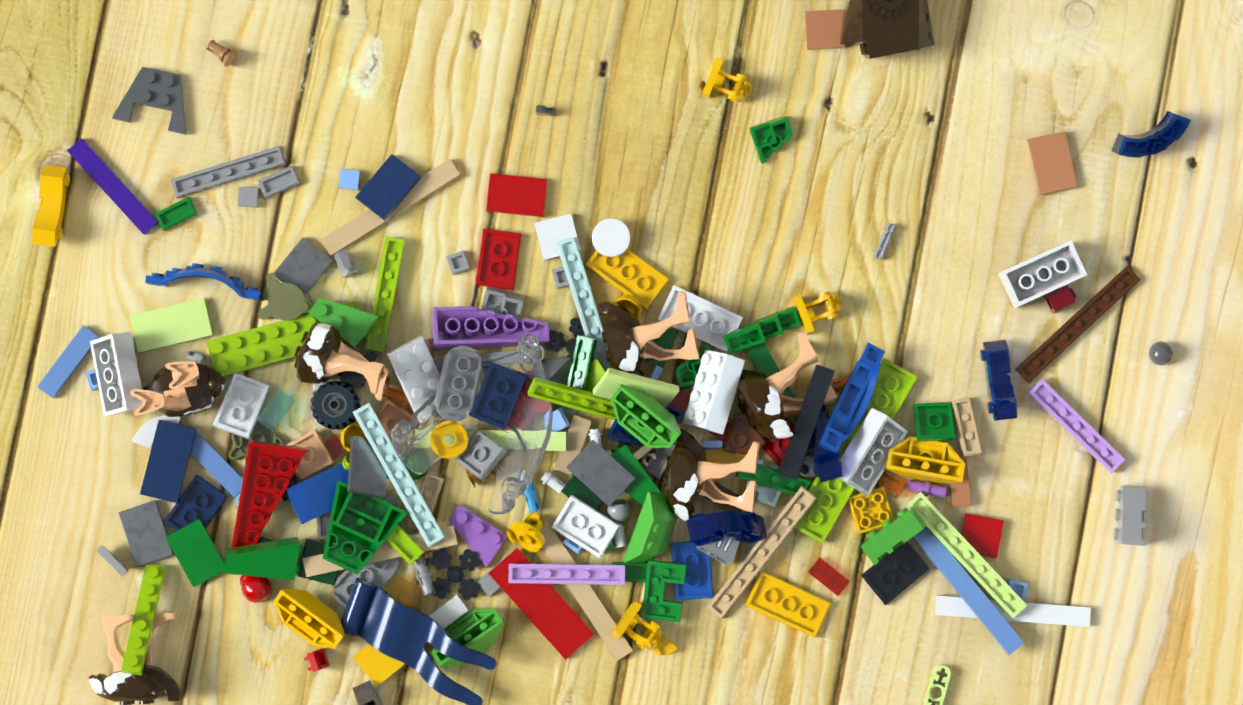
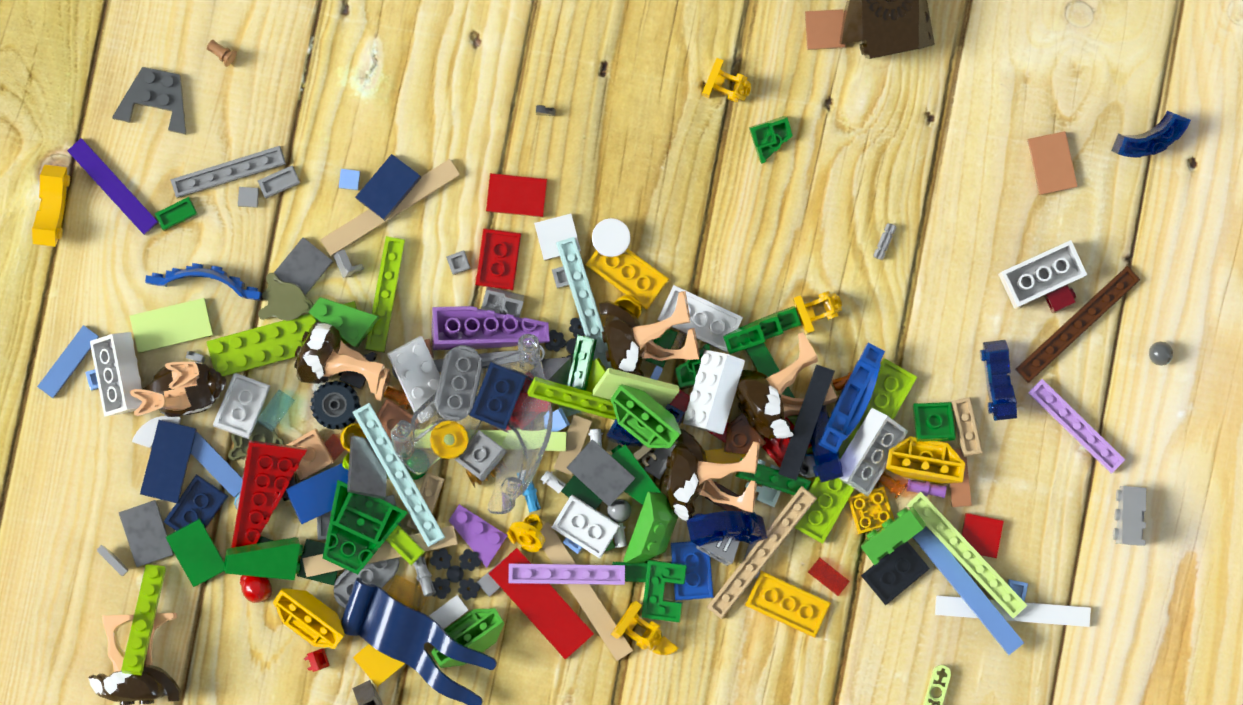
(711, 444): light blue tile -> none

